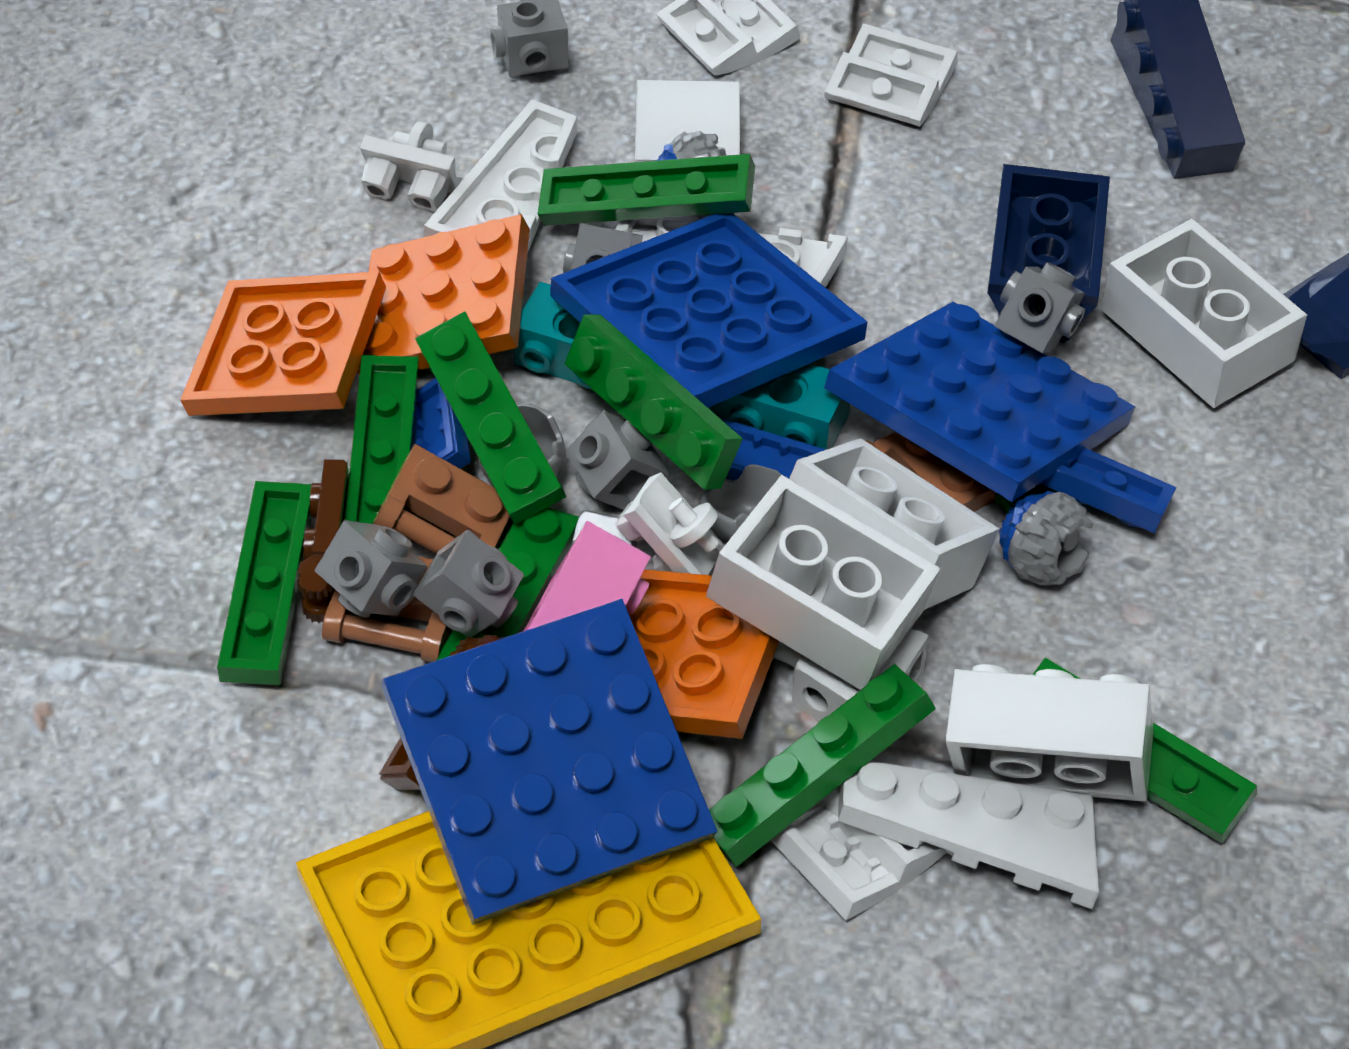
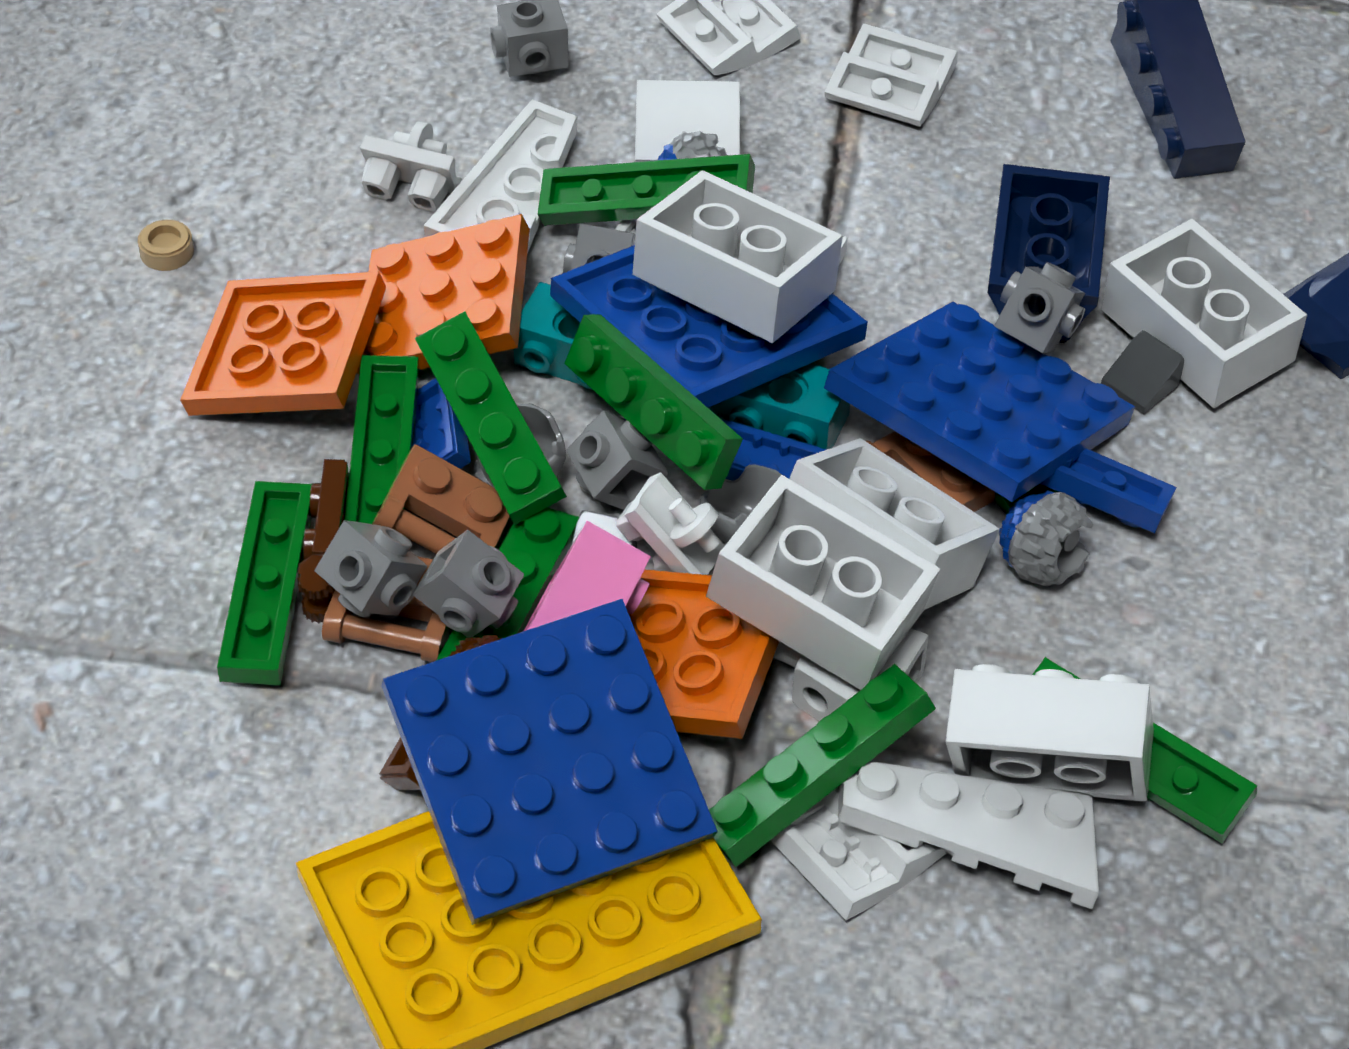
(165, 245): none -> tan tile
(737, 255): none -> white brick
(1145, 372): none -> dark grey slope

